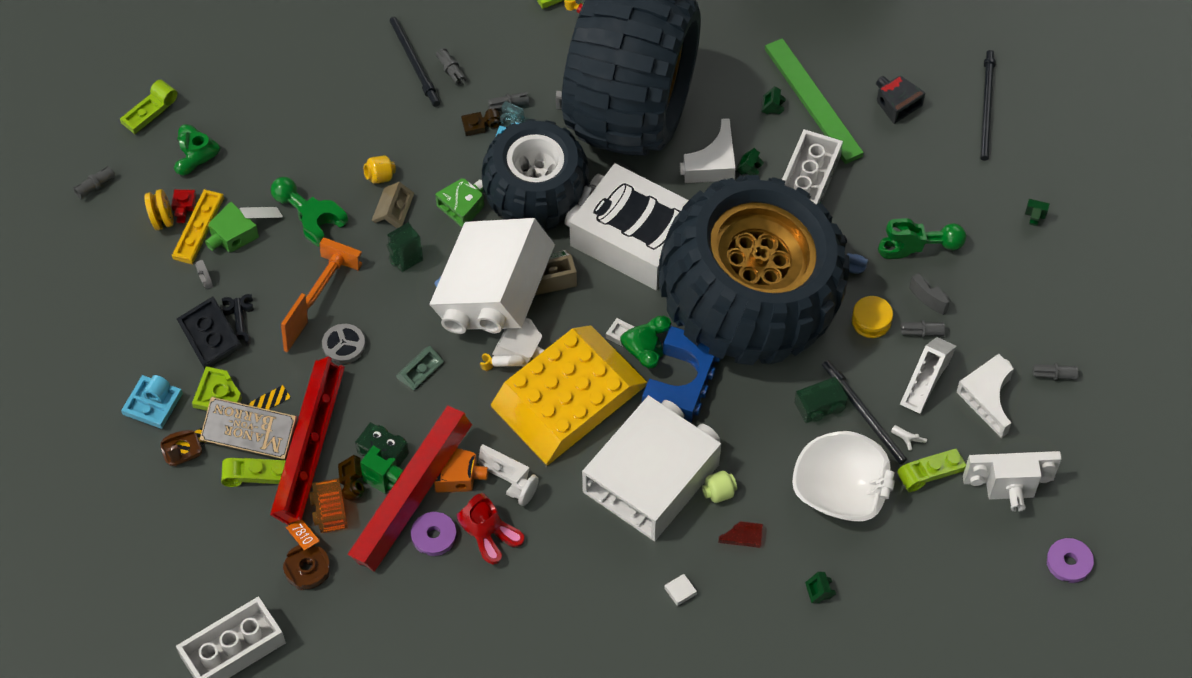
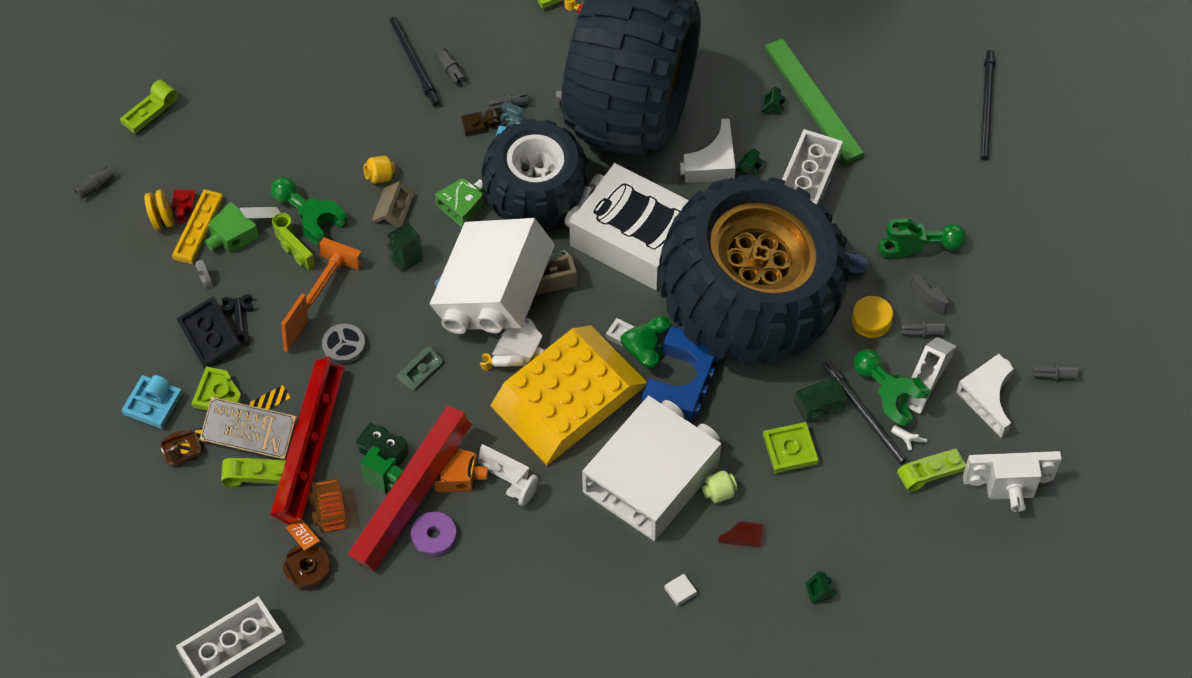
(197, 148): green head -> none
(290, 242): none -> lime plate
(349, 472): dark brown plate -> none
(482, 519): red piece -> none
(790, 447): none -> lime plate
(844, 476): white piece -> none
(894, 388): none -> green piece
(898, 97): black torso -> none
(1036, 210): dark green tile -> none
(1074, 549): medium lavender tile -> none

